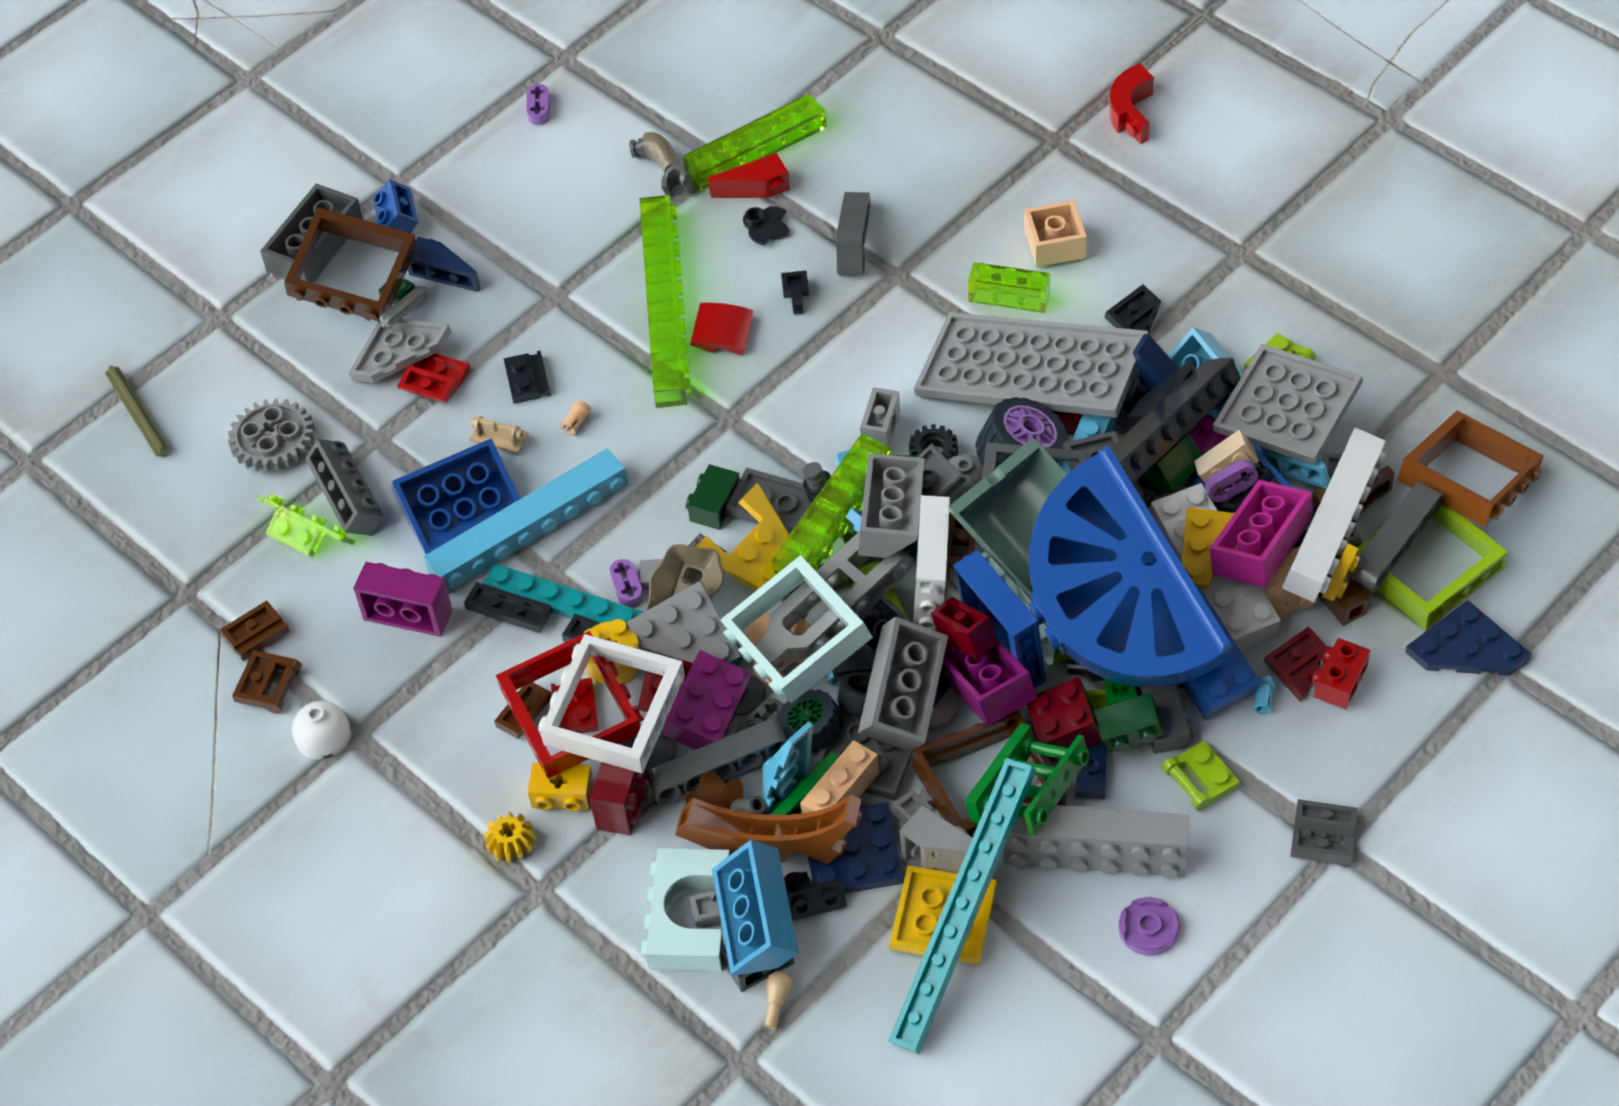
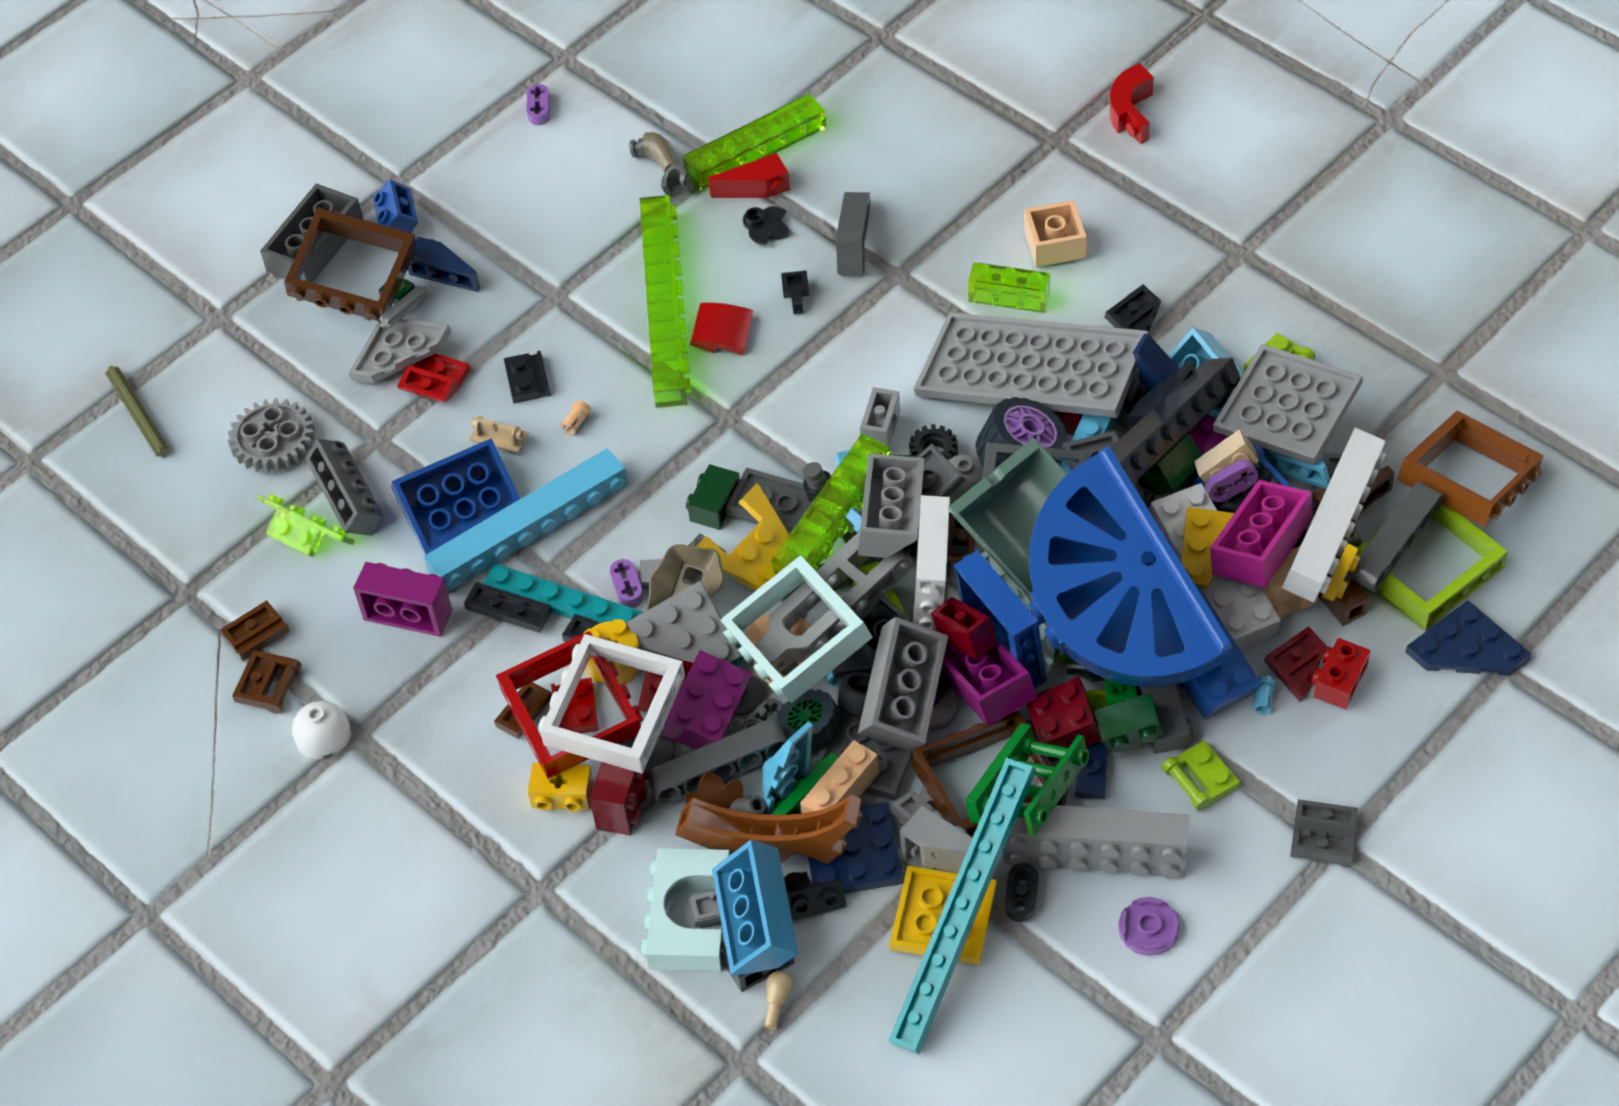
(509, 837): yellow gear -> none
(1021, 894): none -> black plate

